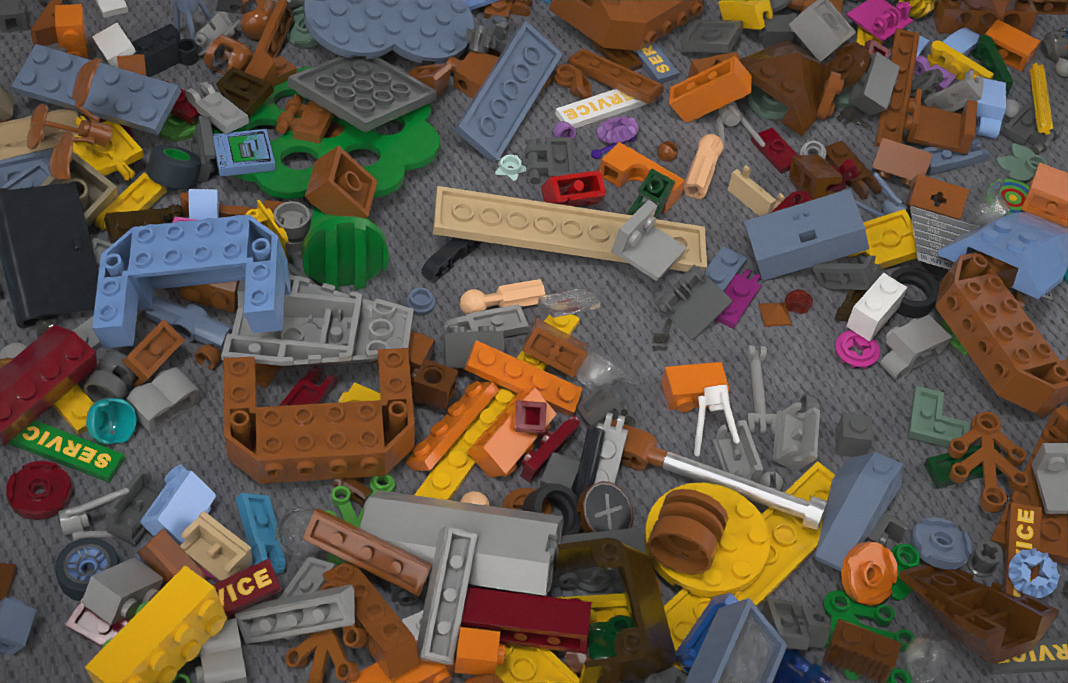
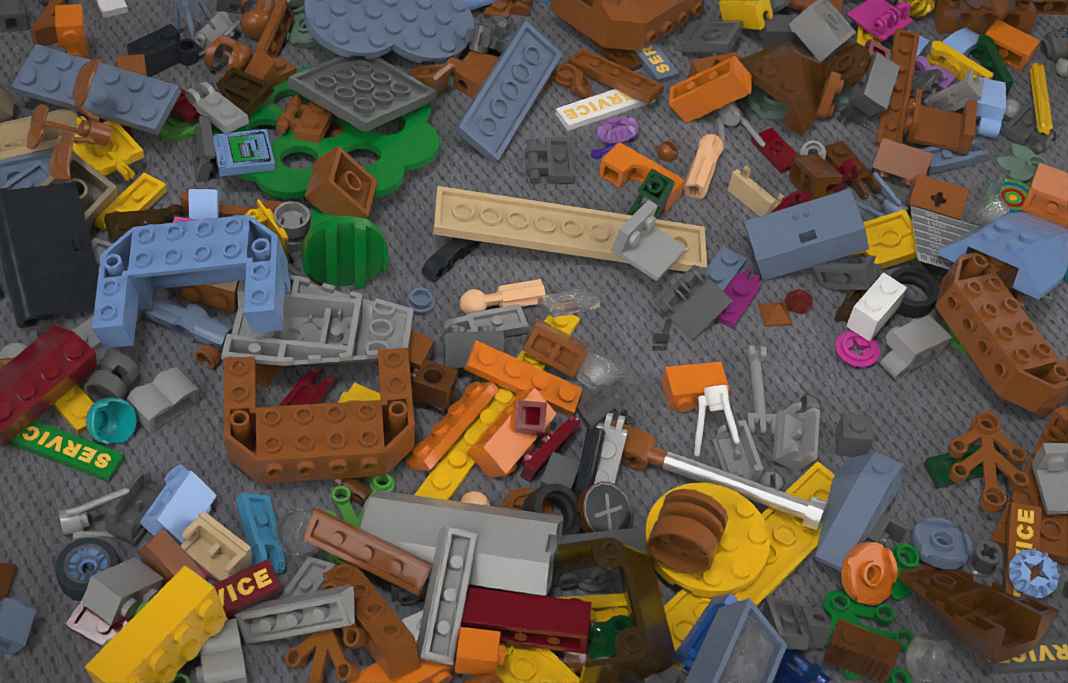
(38, 476): dark red plate -> none
(113, 43): white hinge -> none
(153, 351): dark orange panel -> none
(173, 167): black wheel -> none
(510, 160): light aqua plate -> none
(564, 129): medium lavender hinge -> none
(574, 189): red brick -> none
(927, 421): sand green plate -> none

